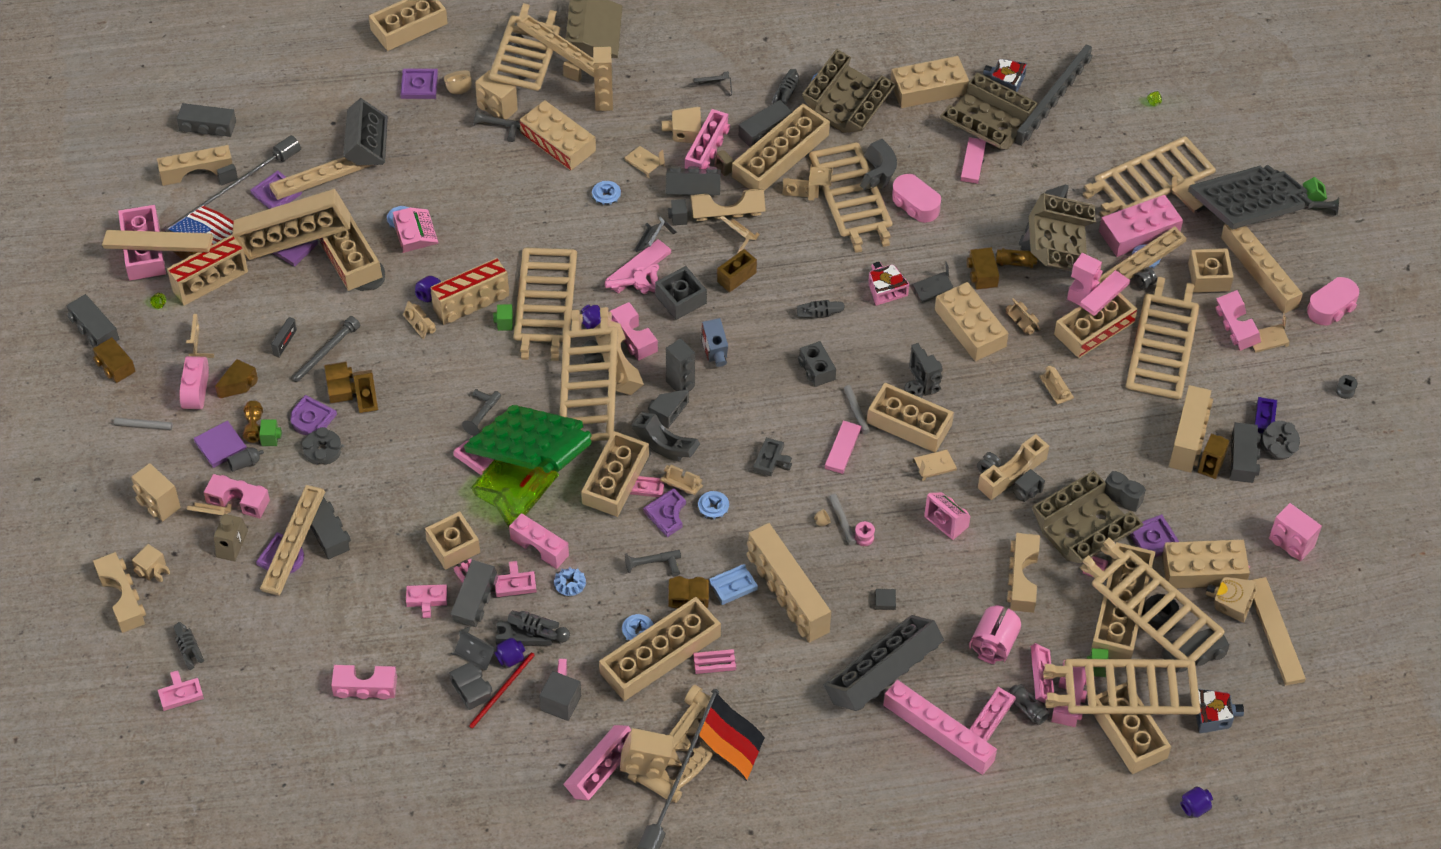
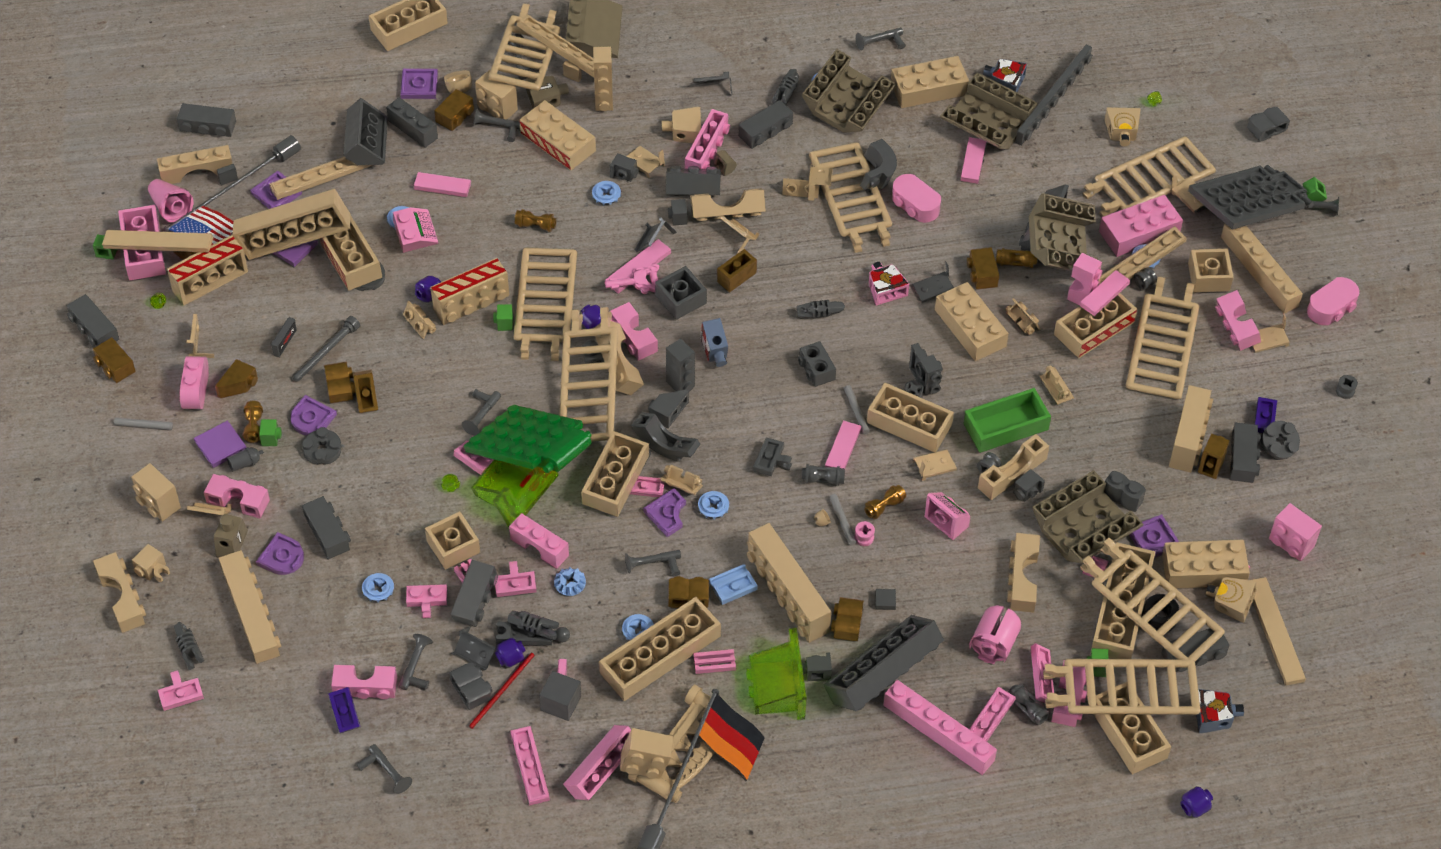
(100, 251): none -> bright green plate
(170, 200): none -> bright pink cone
(249, 606): none -> tan brick
(292, 540): tan tile -> none
(344, 710): none -> dark purple plate
(381, 580): none -> light blue gear
(401, 783): none -> dark grey piece
(412, 122): none -> dark grey brick
(421, 642): none -> dark grey piece
(442, 184): none -> bright pink tile
(448, 479): none -> clear neon green plate
(454, 110): none -> pearl gold brick
(526, 219): none -> pearl gold piece
(530, 765): none -> bright pink tile
(549, 91): none -> dark tan torso
(623, 168): none -> dark grey brick
(778, 679): none -> clear neon green windscreen
(780, 148): tan brick -> none
(817, 667): none -> dark grey brick
(830, 475): none -> dark grey piece
(848, 619): none -> pearl gold brick
(861, 40): none -> dark grey piece
(893, 496): none -> pearl gold piece
(1007, 420): none -> bright green piece
(1122, 124): none -> tan torso
(1268, 123): none -> dark grey brick

